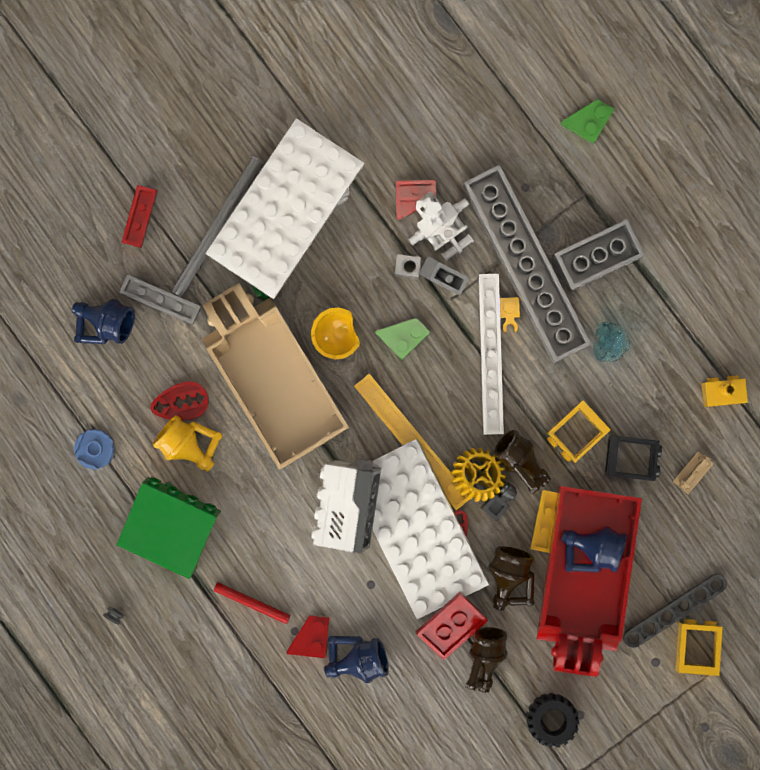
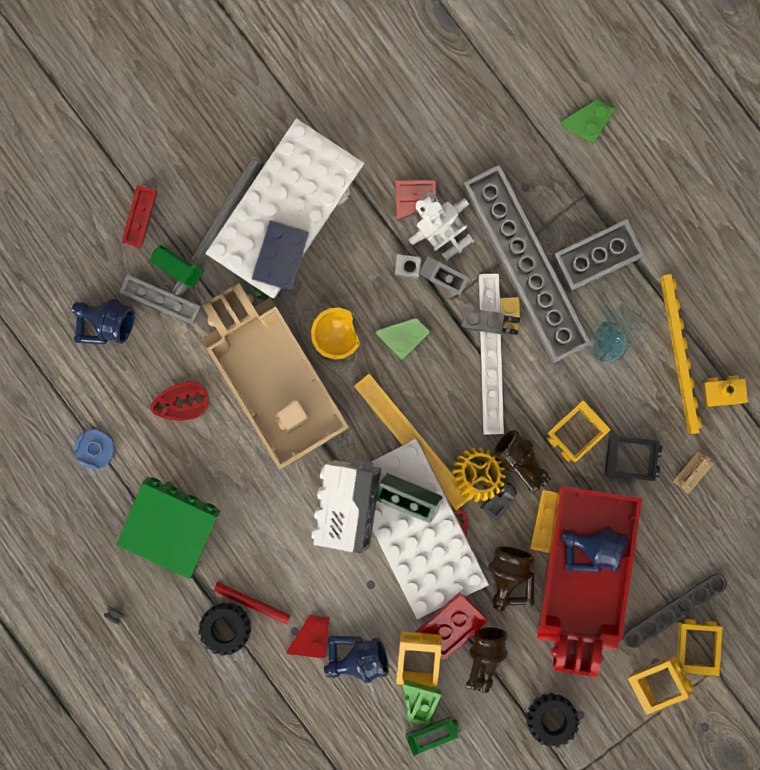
(176, 266): none -> green window
(179, 442): yellow piece -> none
(212, 641): none -> black tyre
(280, 255): none -> dark blue plate
(291, 417): none -> tan brick
(408, 498): none -> dark green brick
(420, 701): none -> bright green wing
(428, 643): none -> yellow window
(432, 735): none -> green window
(488, 321): none -> hinge
(644, 692): none -> yellow window
(679, 346): none -> yellow plate

